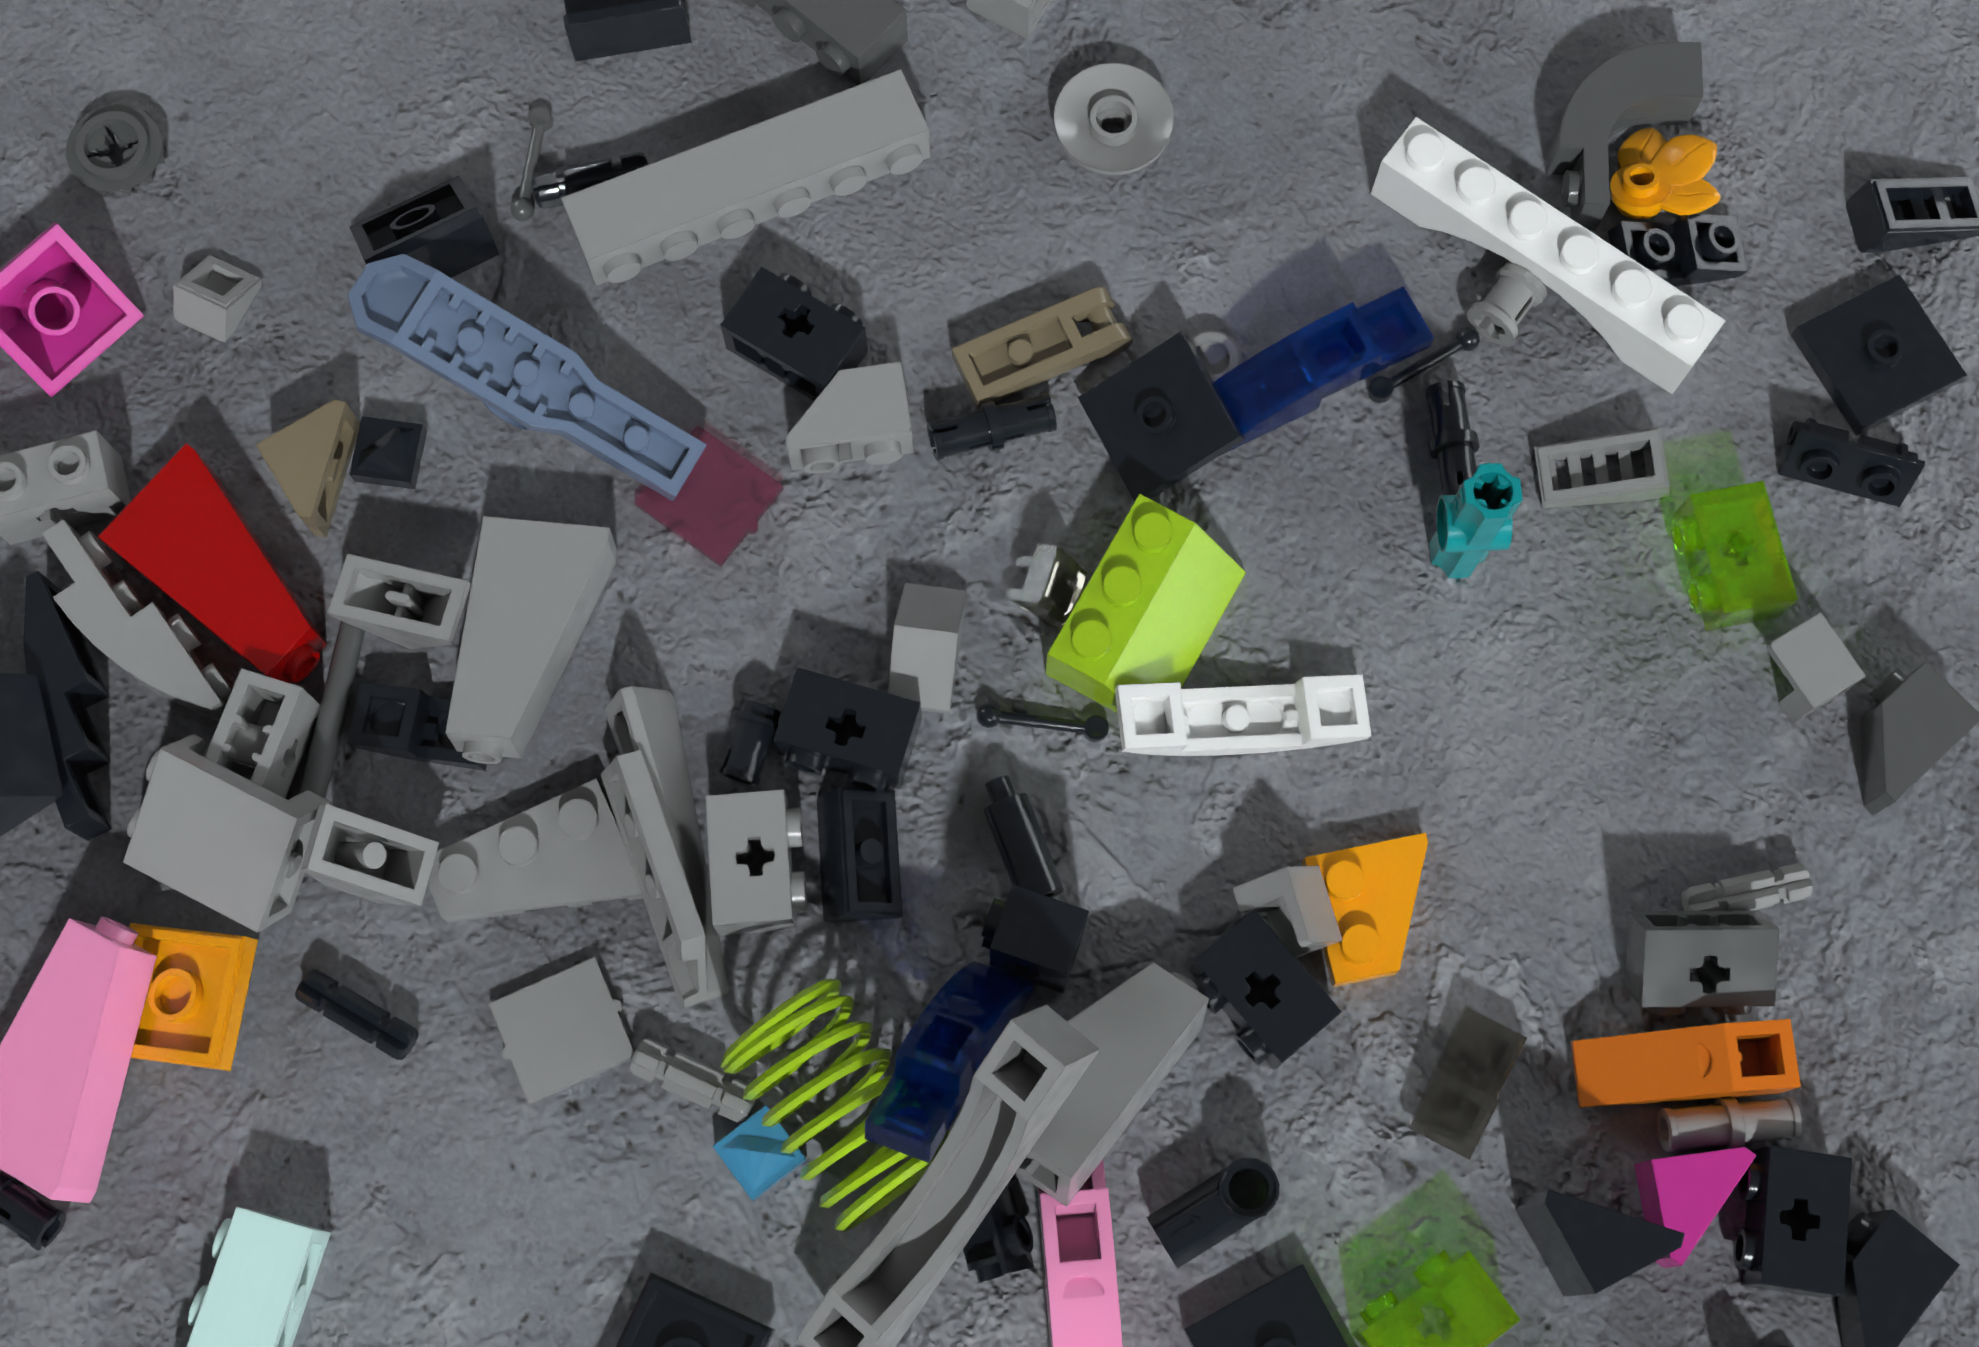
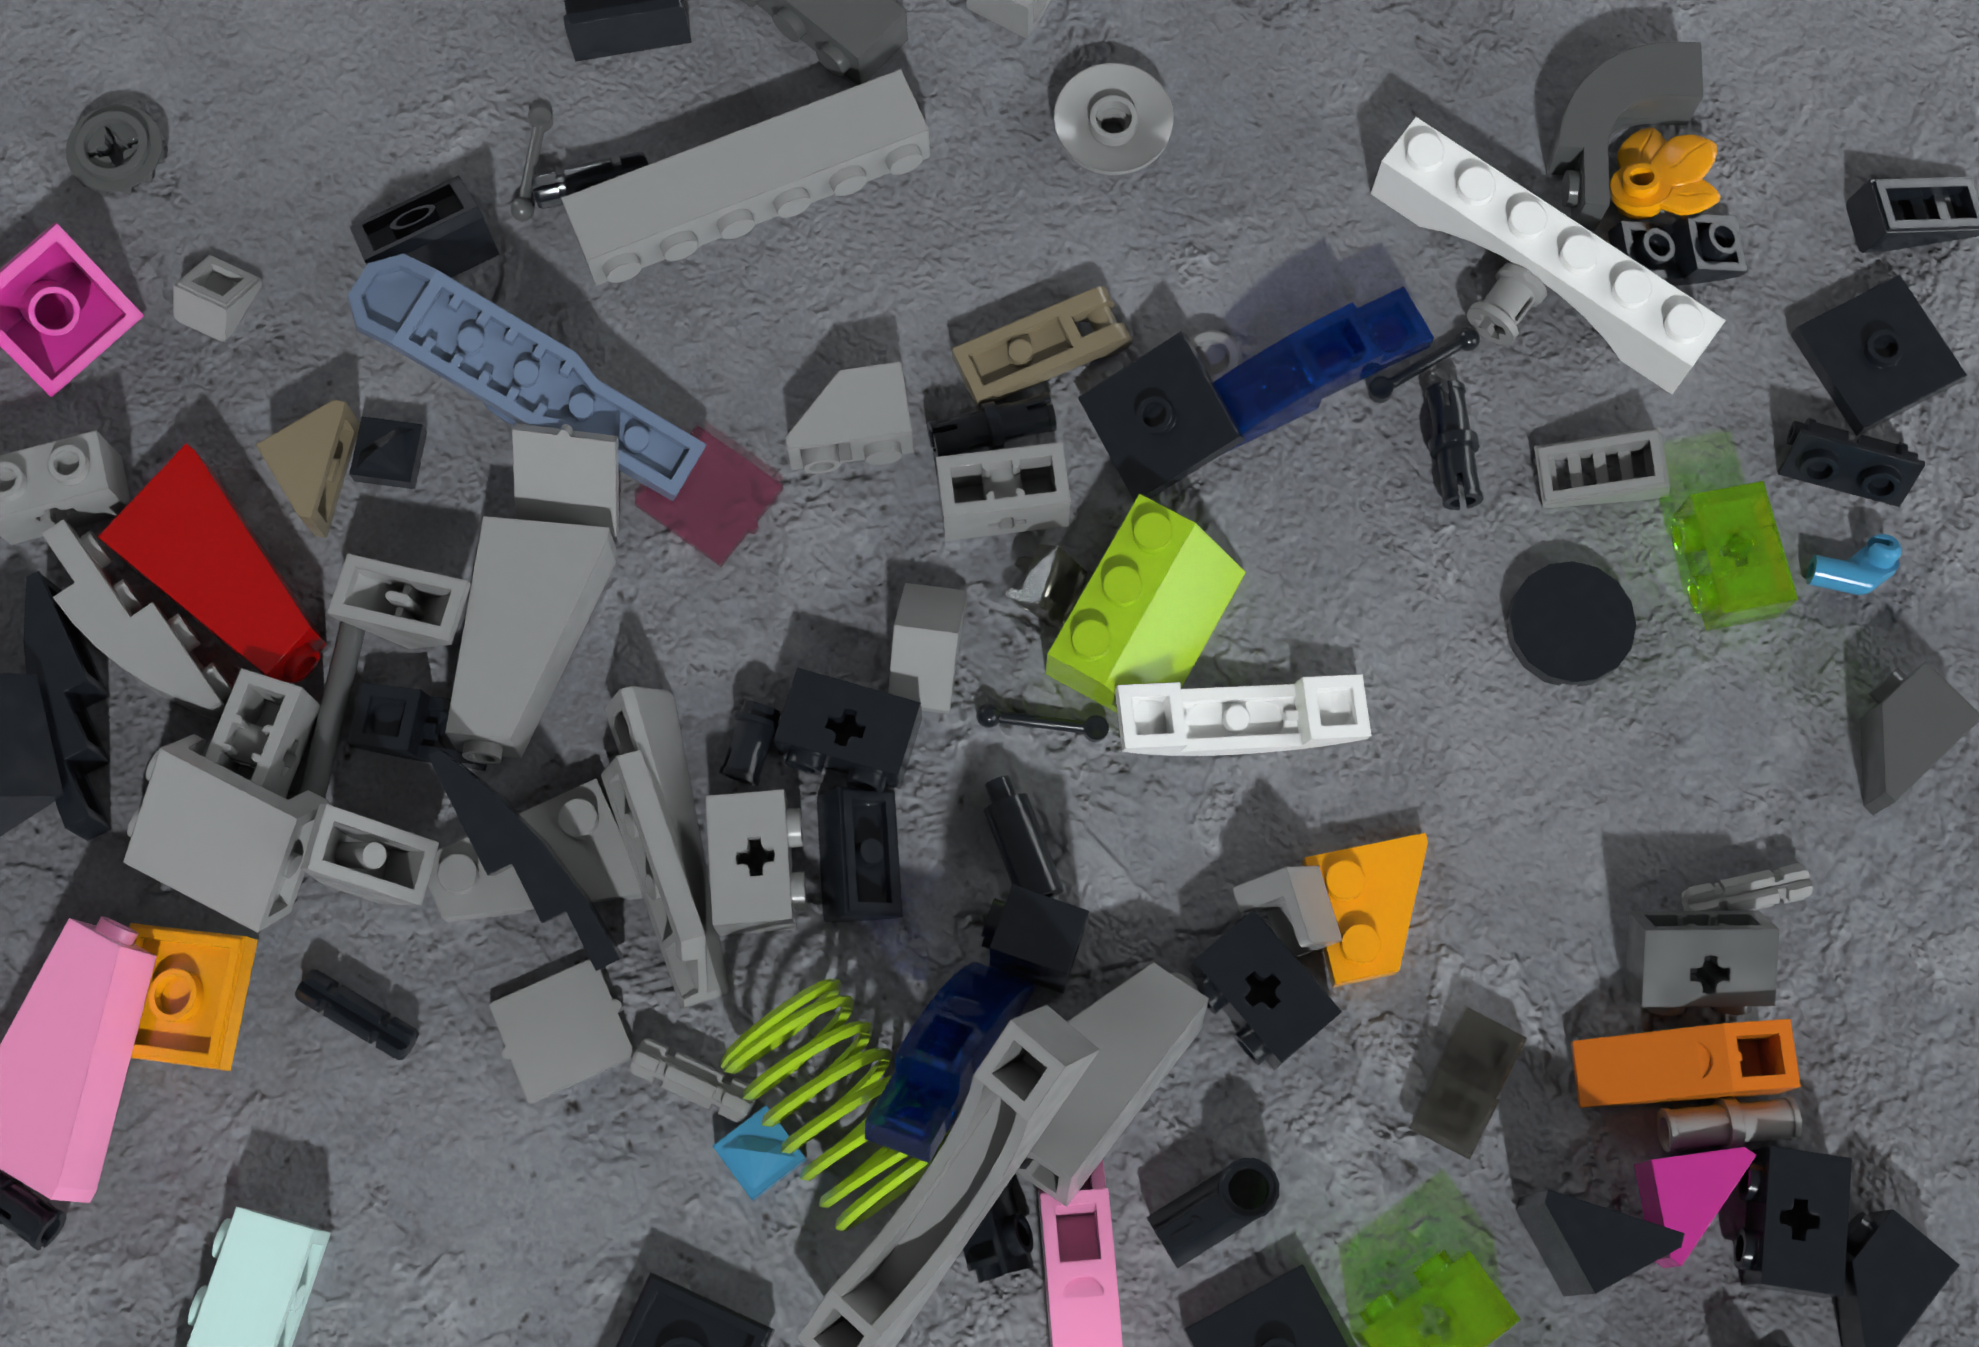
(507, 841): none -> black slope
(566, 476): none -> light grey piece
(783, 304): black brick -> none
(1003, 491): none -> light grey brick
(1475, 520): teal piece -> none
(1571, 624): none -> black tile
(1814, 665): light grey panel -> none
(1862, 571): none -> dark azure arm

